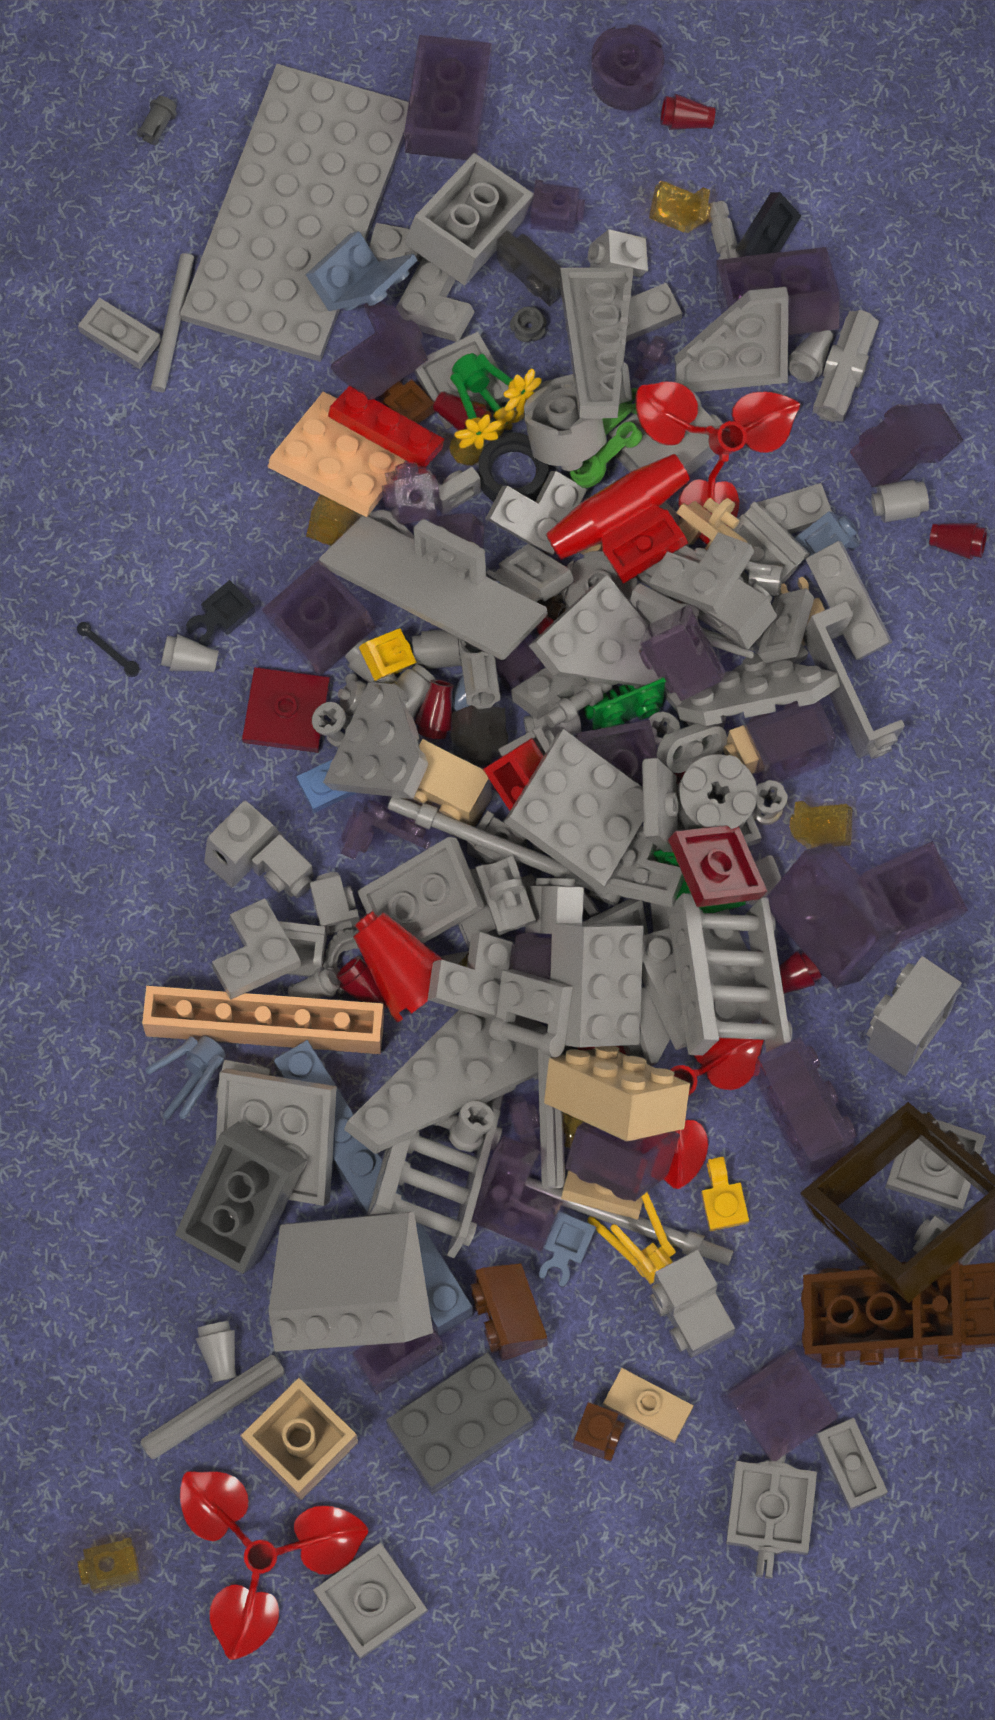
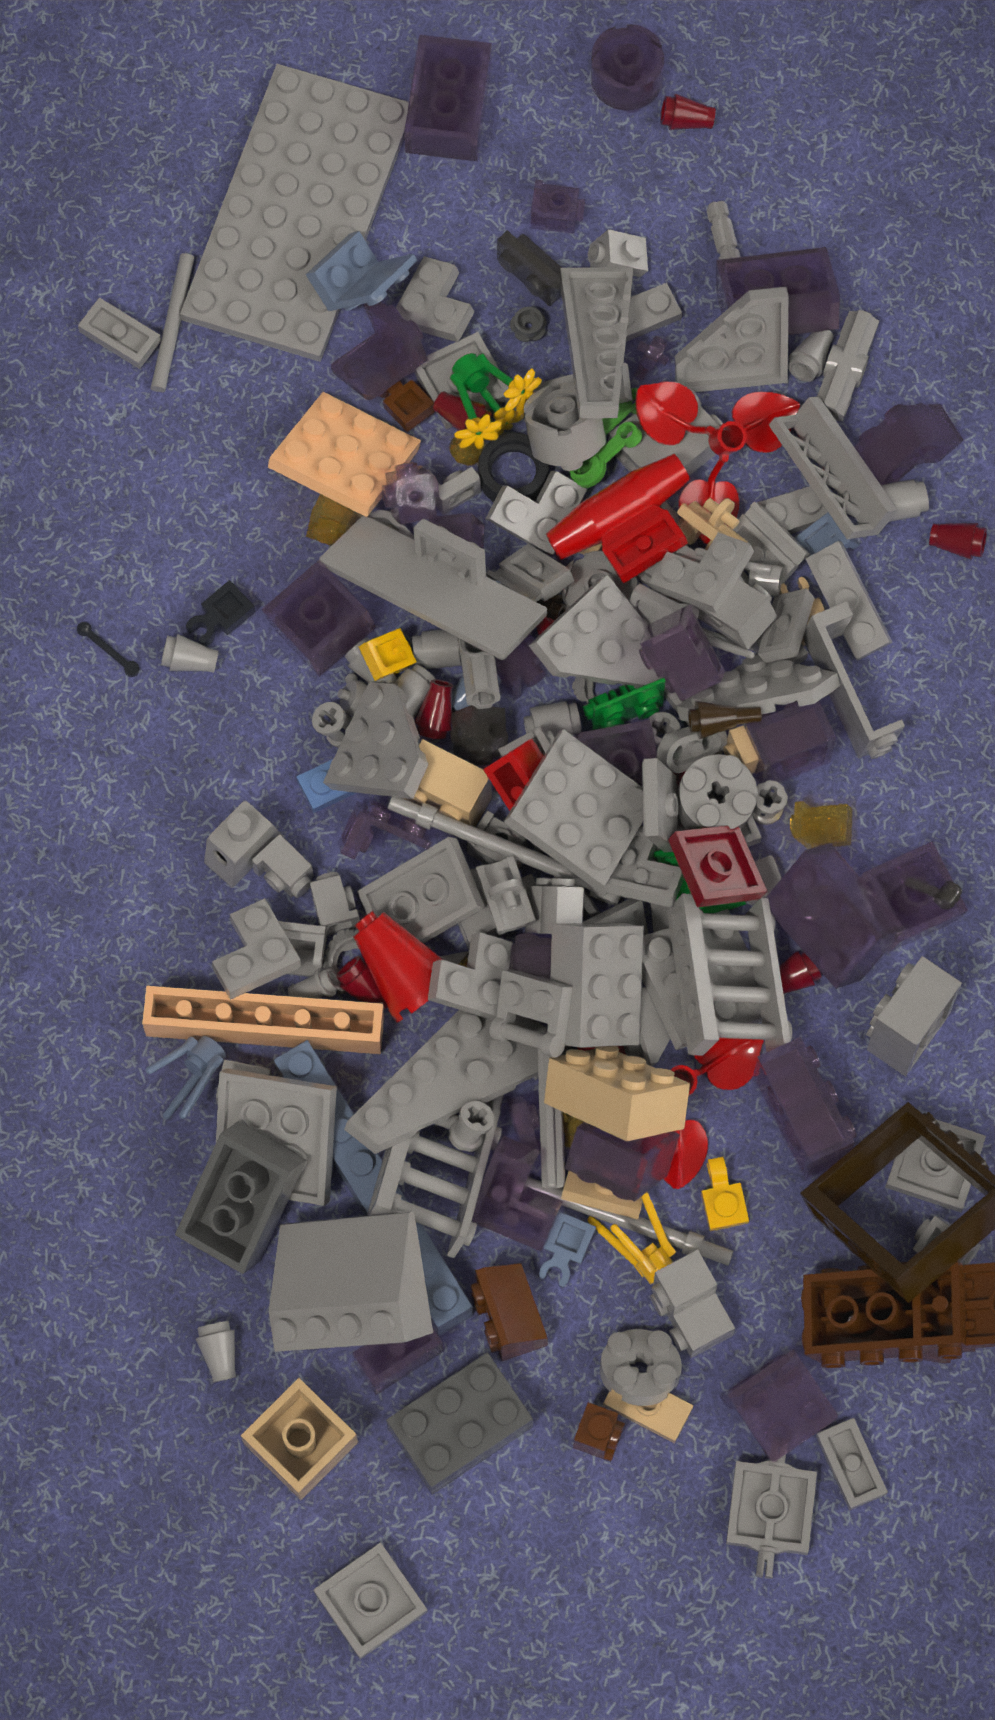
(125, 1569): clear yellow brick -> none
(160, 114): dark grey pin -> none
(212, 1407): light grey axle -> none
(247, 1617): red plant -> none
(283, 709): dark red plate -> none
(385, 427): red plate -> none
(389, 242): light grey plate -> none
(467, 217): light grey brick -> none
(557, 697): light grey plate -> none
(646, 1347): none -> light grey plate
(679, 207): clear yellow bracket -> none
(714, 718): none -> dark brown cone
(770, 227): black plate -> none
(840, 469): none -> light grey fence
(944, 897): none -> clear smoke hand

